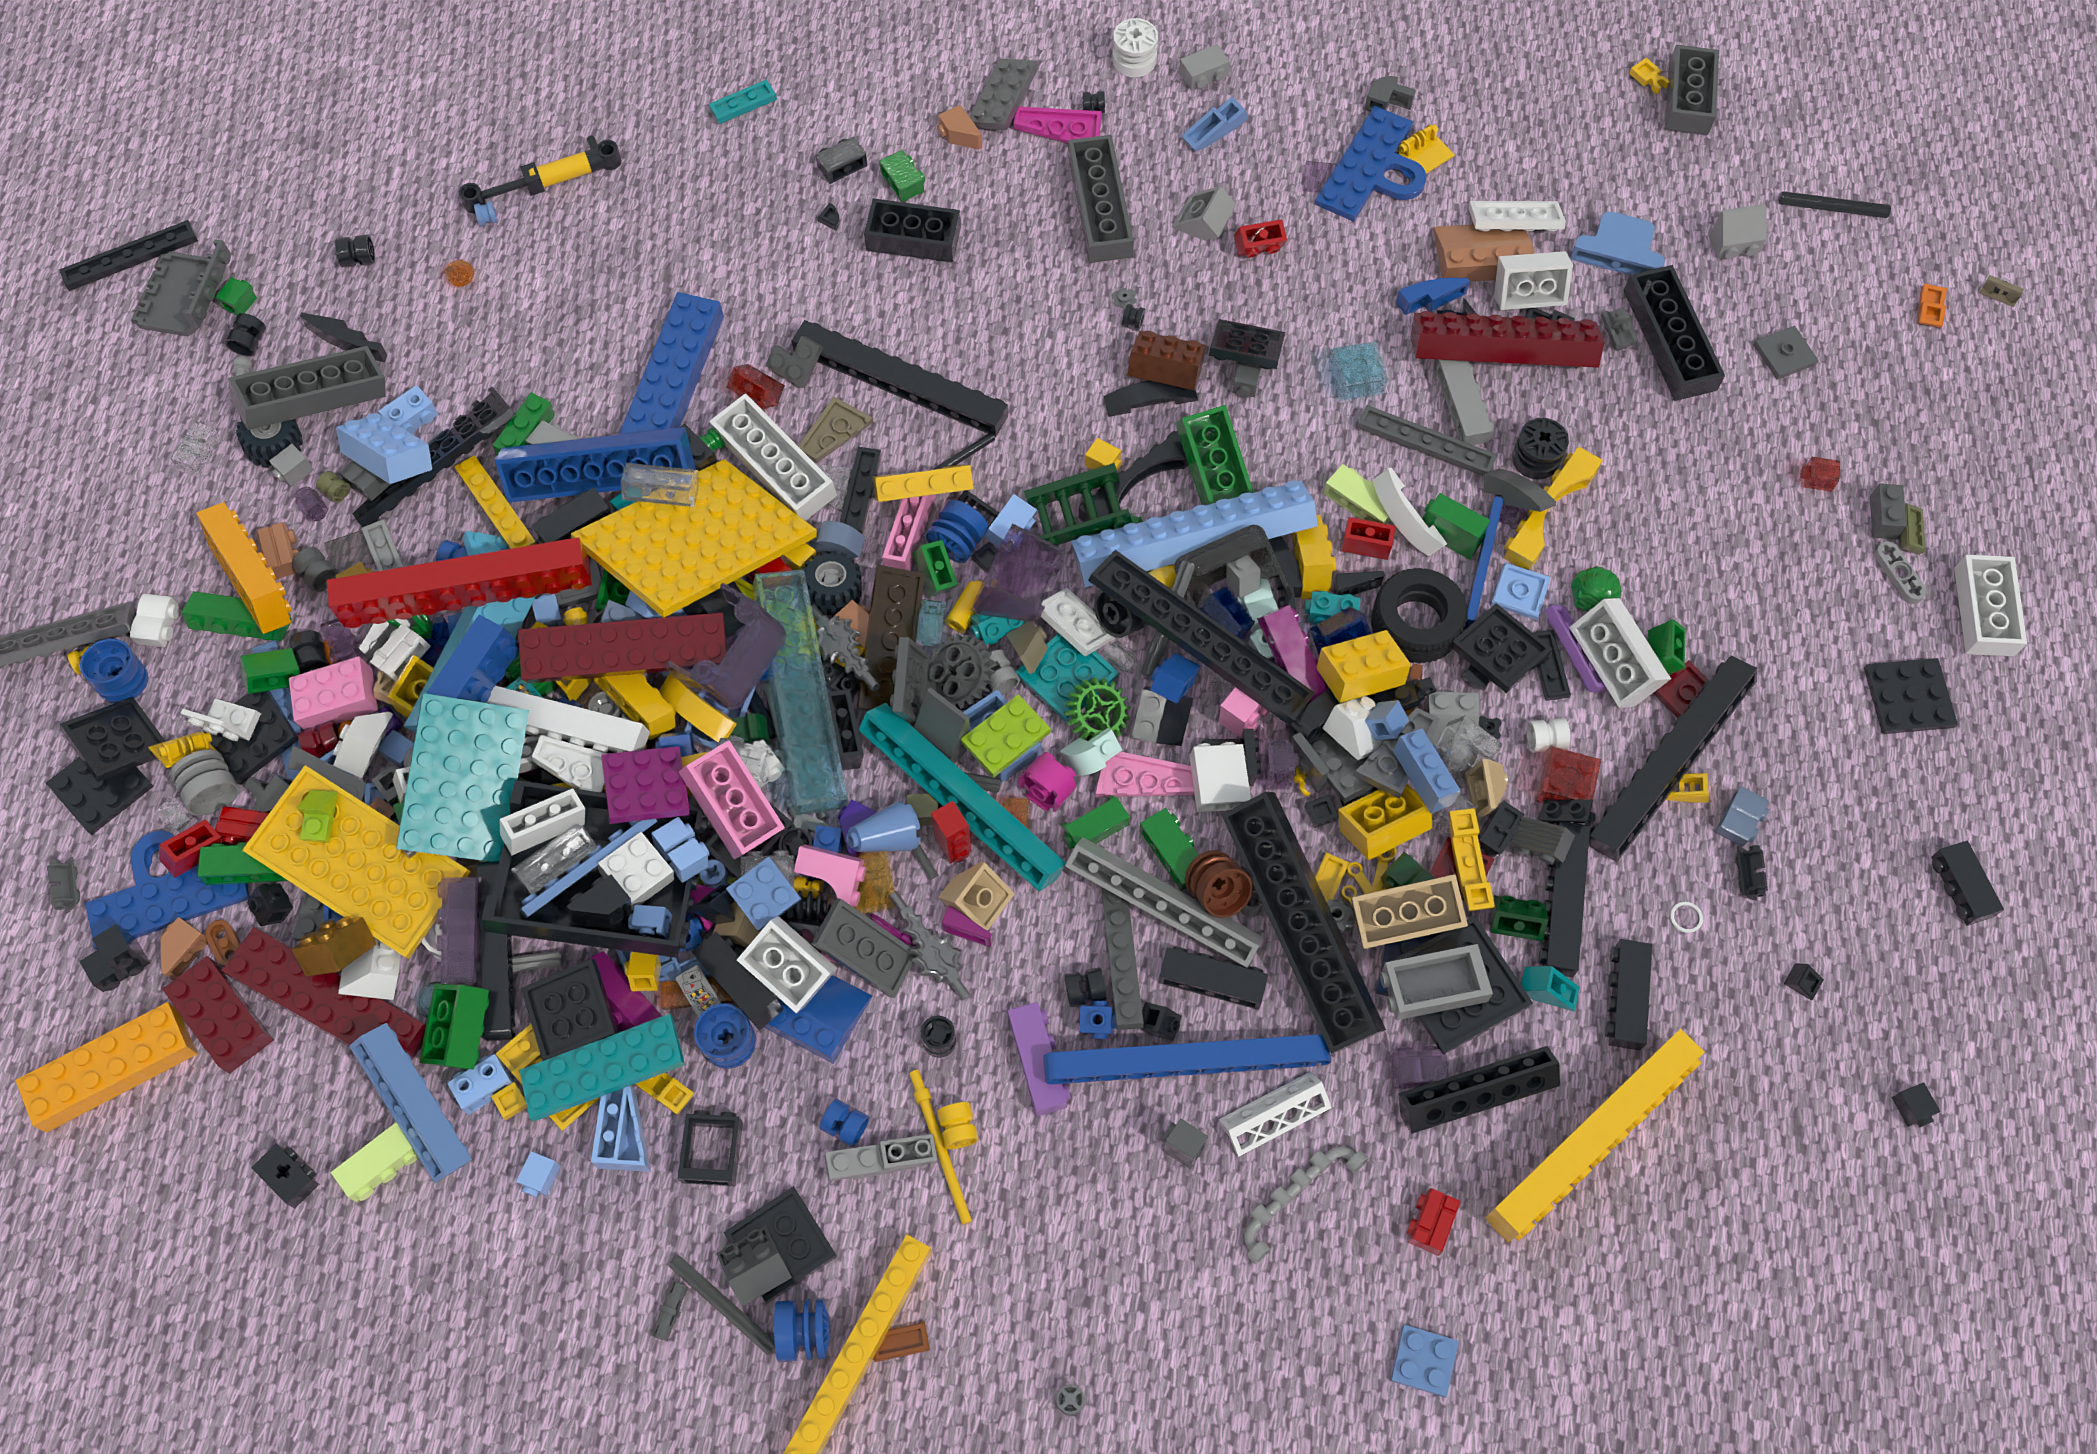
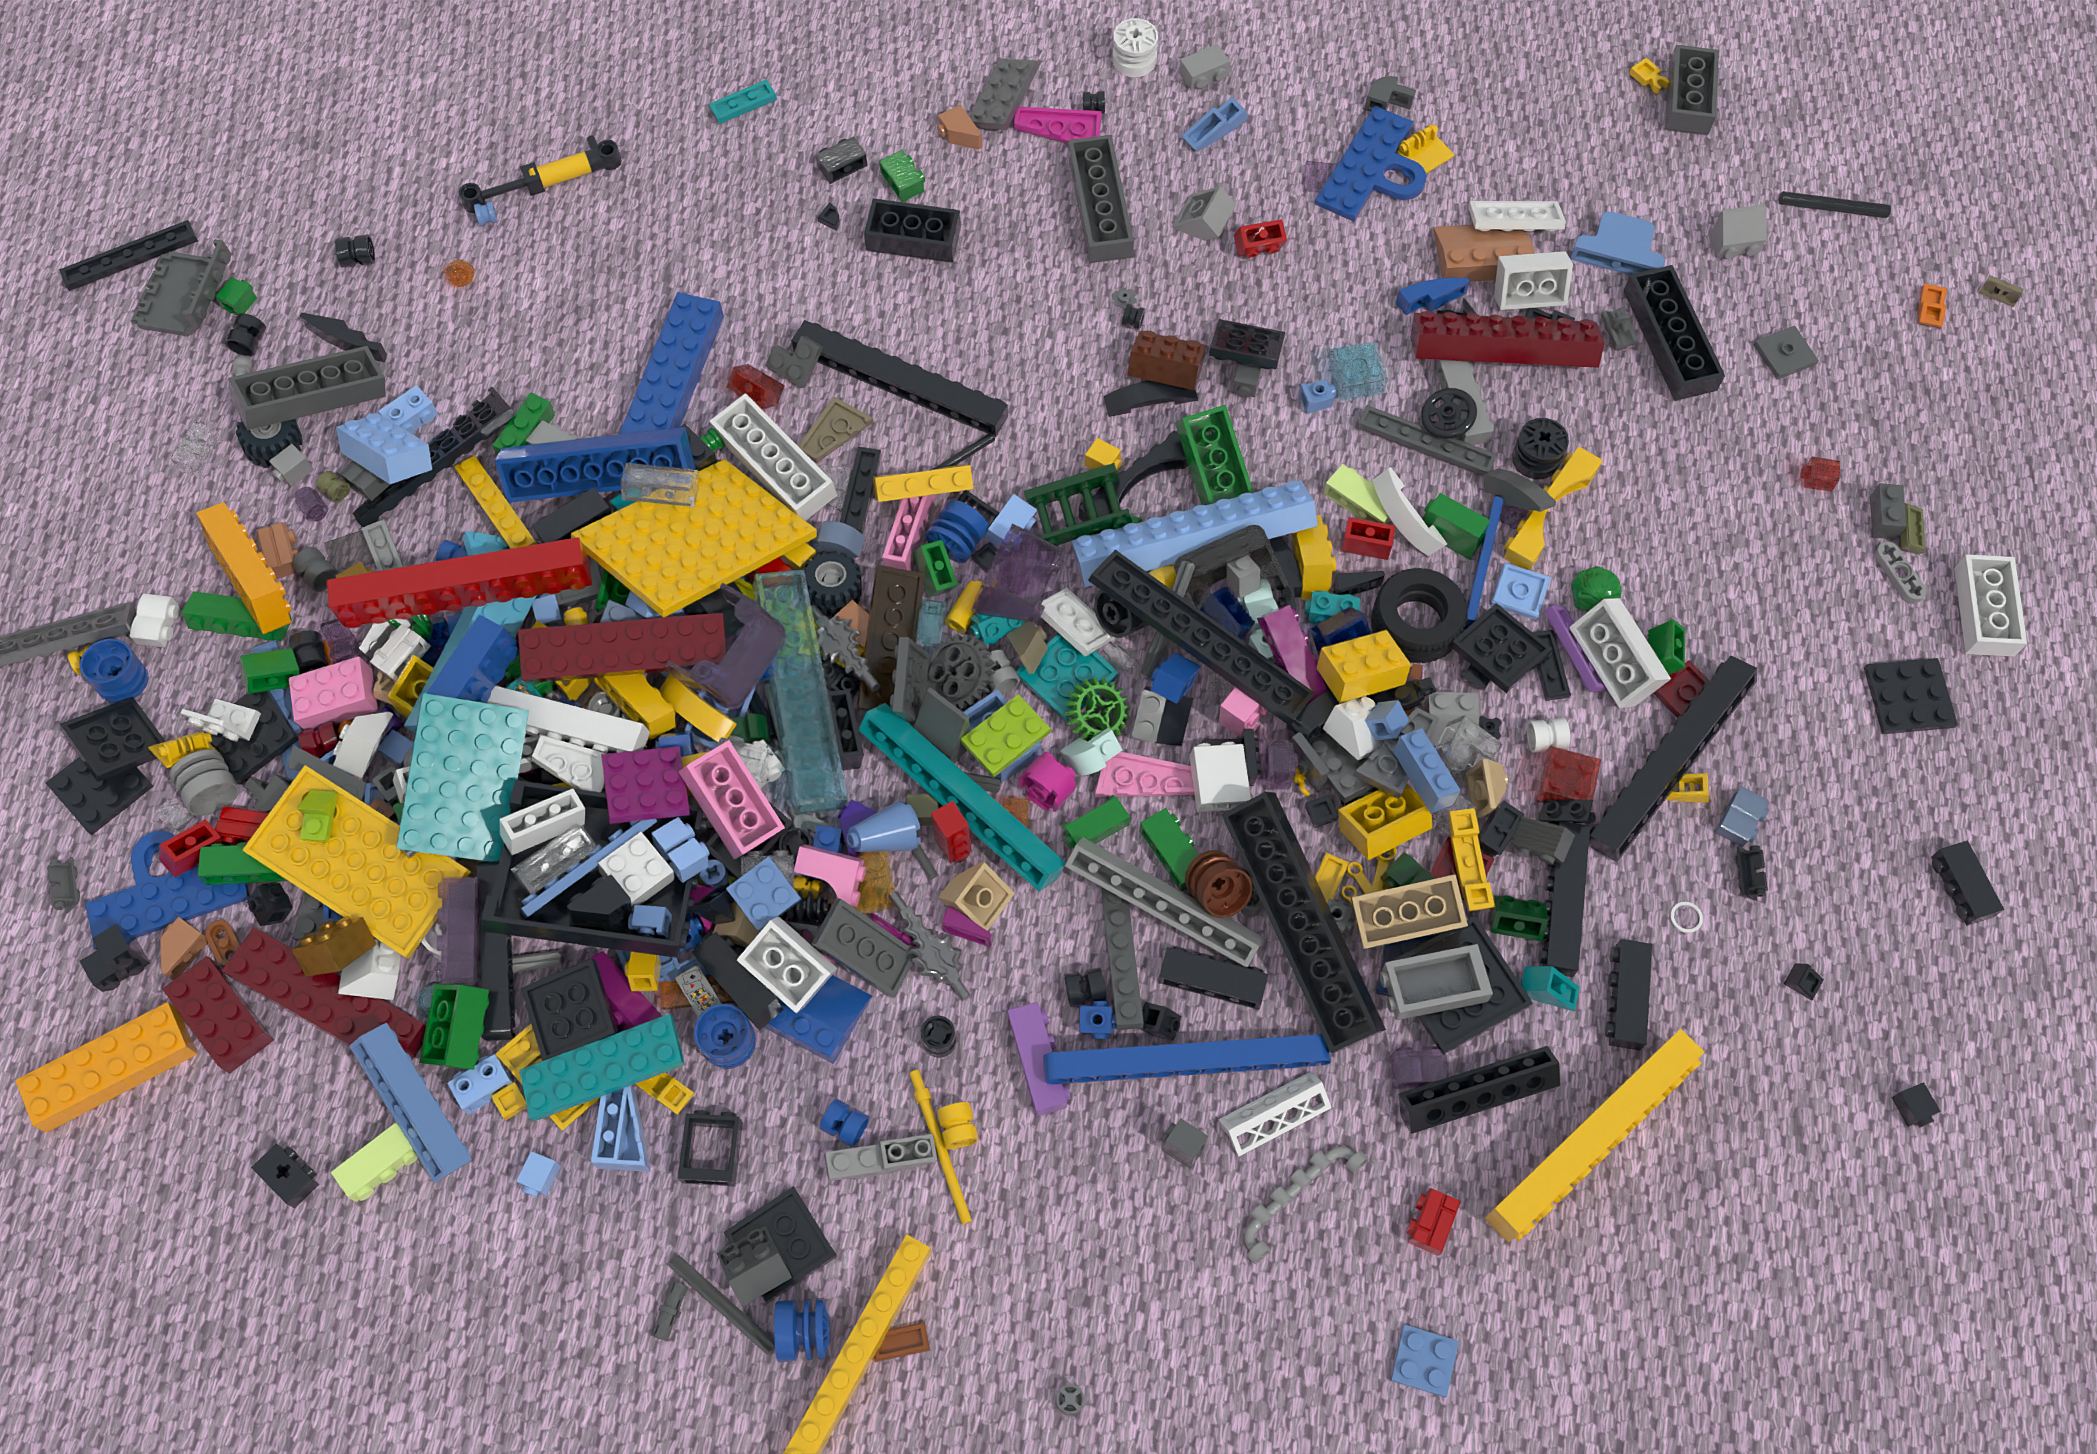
(1317, 396): none -> medium blue brick
(1461, 425): none -> black plate

